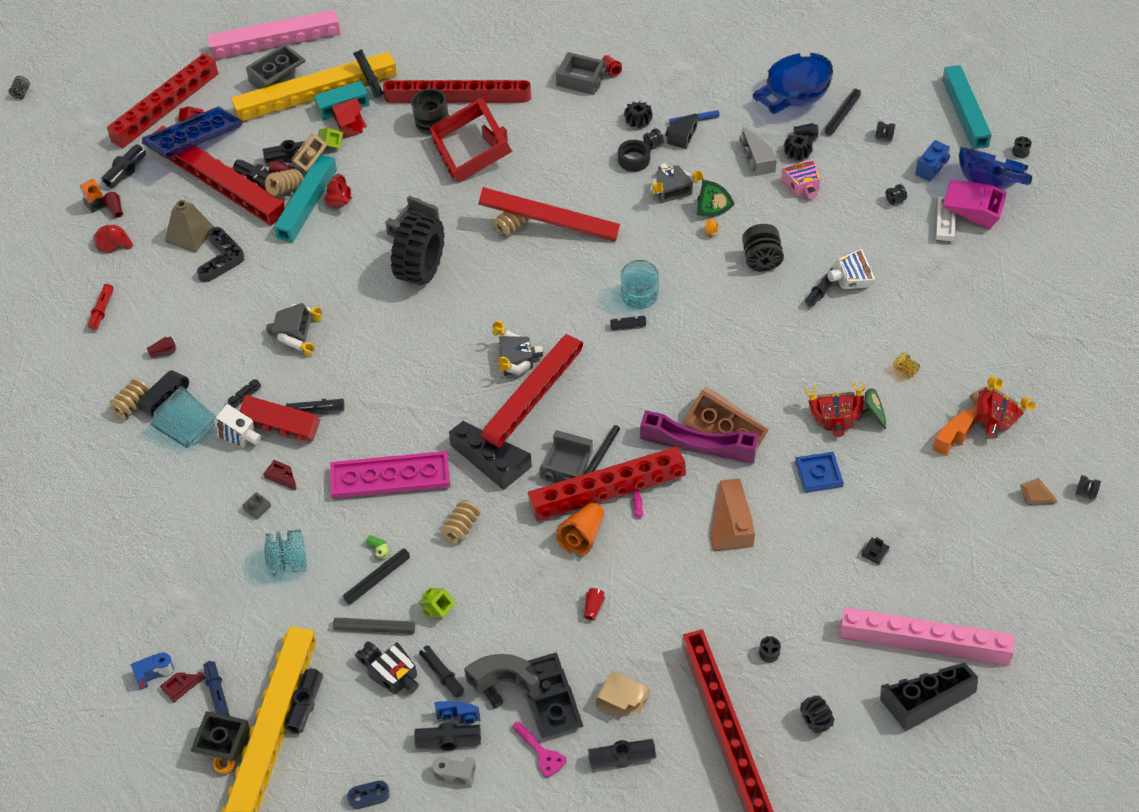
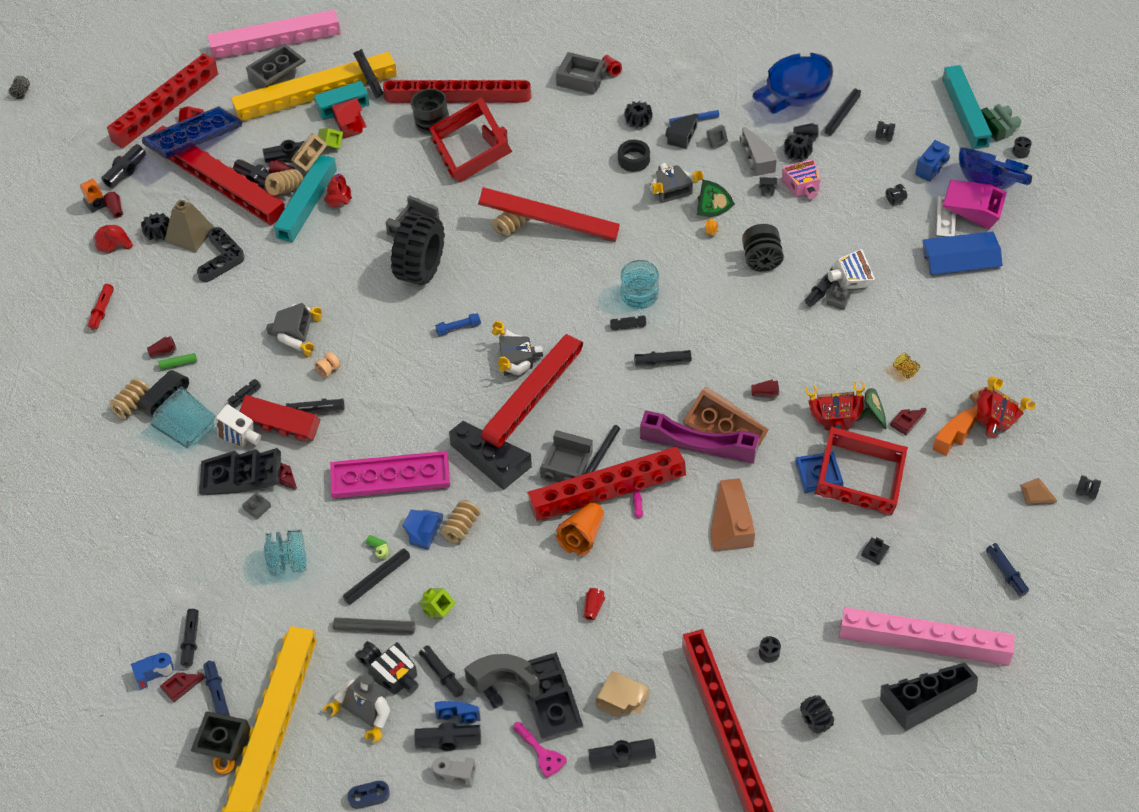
(155, 226): none -> black gear
(177, 361): none -> bright green piece
(189, 638): none -> black axle
(240, 472): none -> black slope
(299, 710): black piece -> none
(327, 364): none -> light nougat wheel
(365, 701): none -> torso
(422, 527): none -> blue slope
(473, 320): none -> blue bar
(653, 138): black wheel -> none
(662, 358): none -> black pin
(717, 136): none -> dark grey tile
(766, 389): none -> dark red cone
(767, 183): none -> black tile
(839, 298): none -> dark grey tile
(868, 446): none -> red window
(907, 419): none -> dark red tile
(962, 252): none -> blue slope
(1000, 121): none -> hips
(1011, 575): none -> dark blue axle

